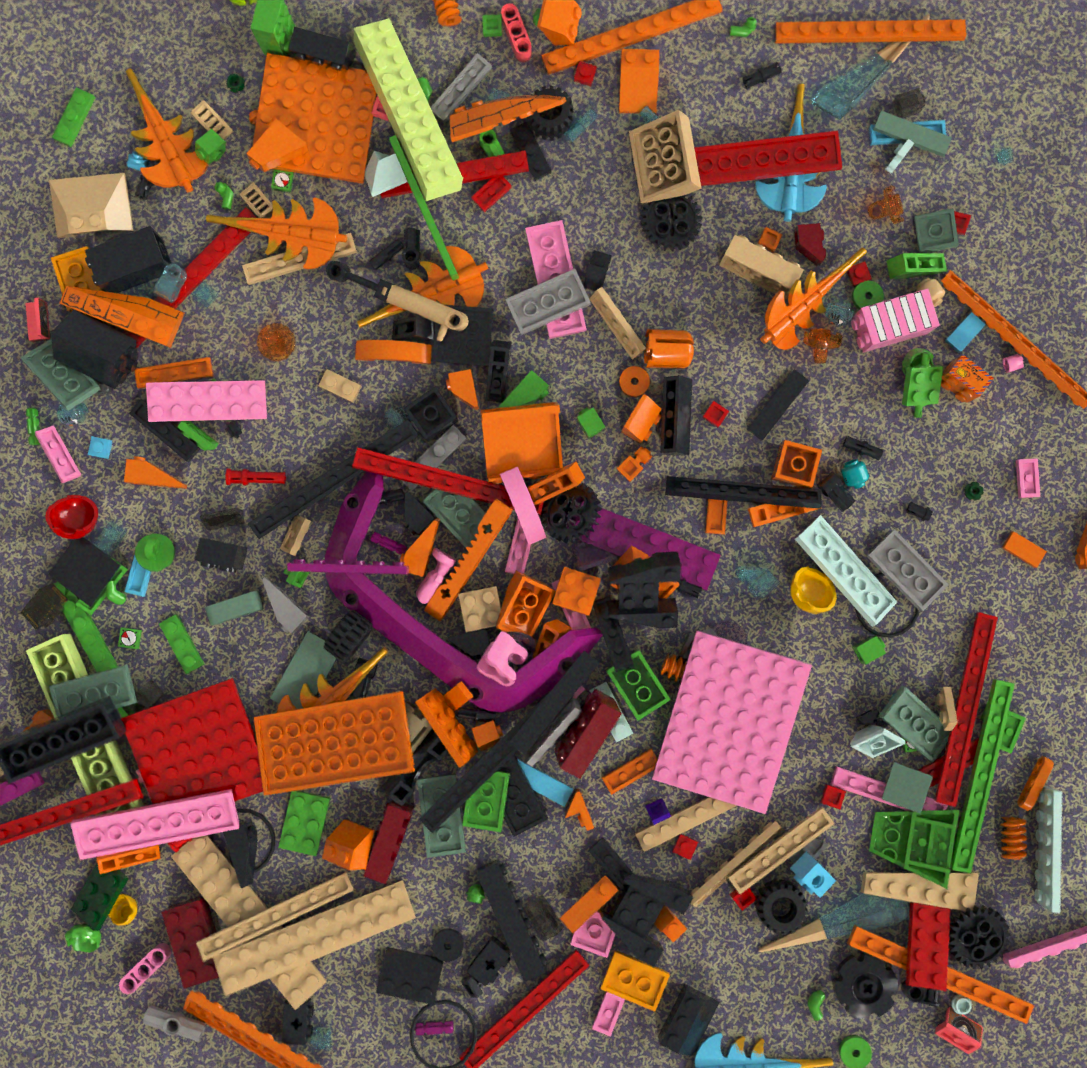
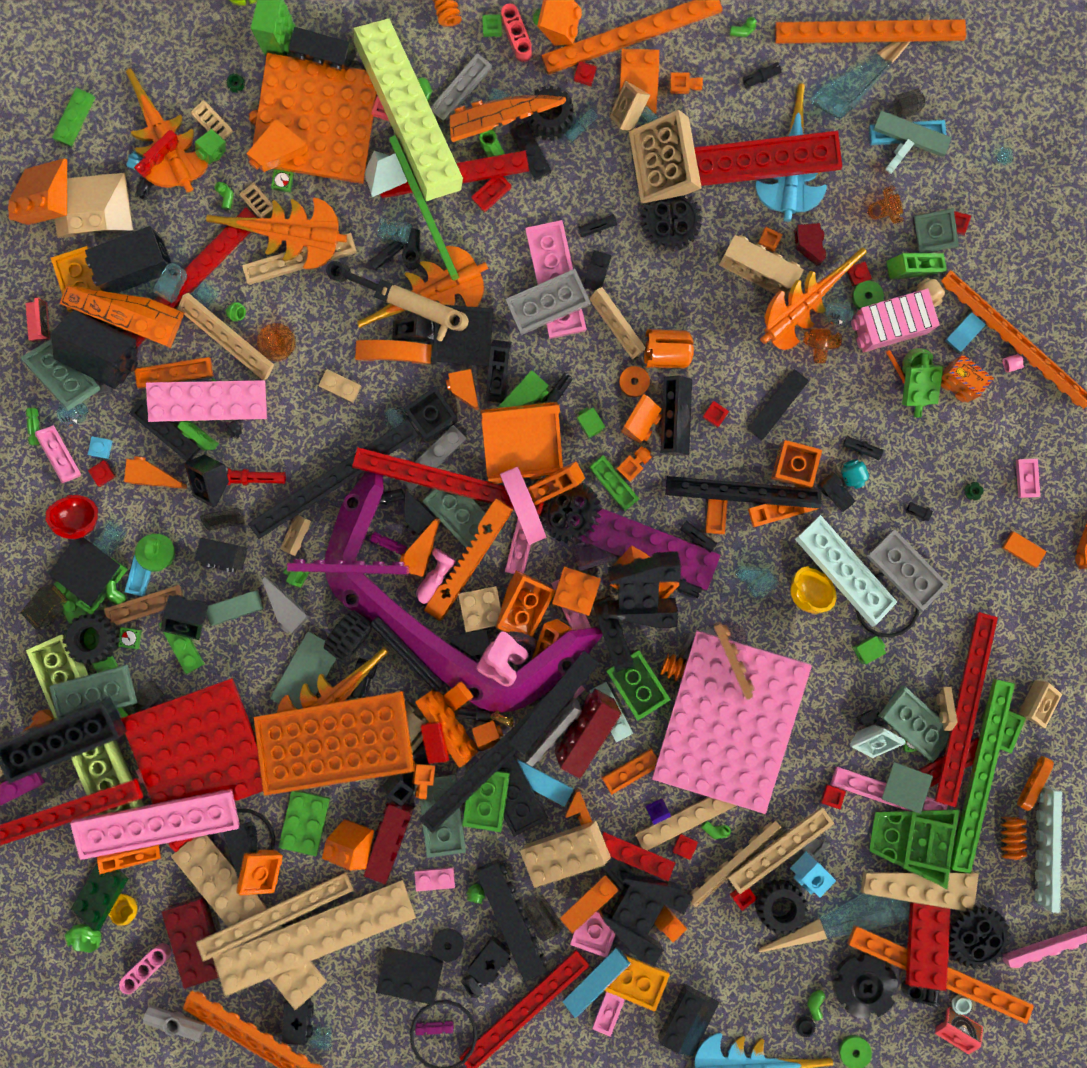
(40, 194): none -> orange slope
(75, 638): none -> black tyre
(101, 473): none -> red plate
(141, 606): none -> medium nougat plate
(156, 153): none -> red hinge
(184, 617): none -> black brick
(207, 479): none -> black slope
(225, 336): none -> tan plate
(235, 311): none -> bright green plate
(259, 872): none -> orange plate
(394, 230): none -> clear light blue plate
(398, 645): none -> black axle
(423, 777): none -> orange plate
(434, 742): none -> red tile
(434, 879): none -> bright pink plate
(496, 716): none -> clear yellow piece
(558, 390): none -> black axle
(565, 854): none -> tan brick
(596, 982): none -> medium azure tile
(598, 225): none -> black pin
(613, 483): none -> bright green tile
(629, 106): none -> tan slope
(638, 857): none -> red plate
(682, 82): none -> orange plate
(698, 536): none -> black pin
(716, 832): none -> bright green arm
(731, 652): none -> medium nougat plate
(805, 1026): none -> black plate
(895, 364): none -> orange piece
(1040, 703): none -> tan slope

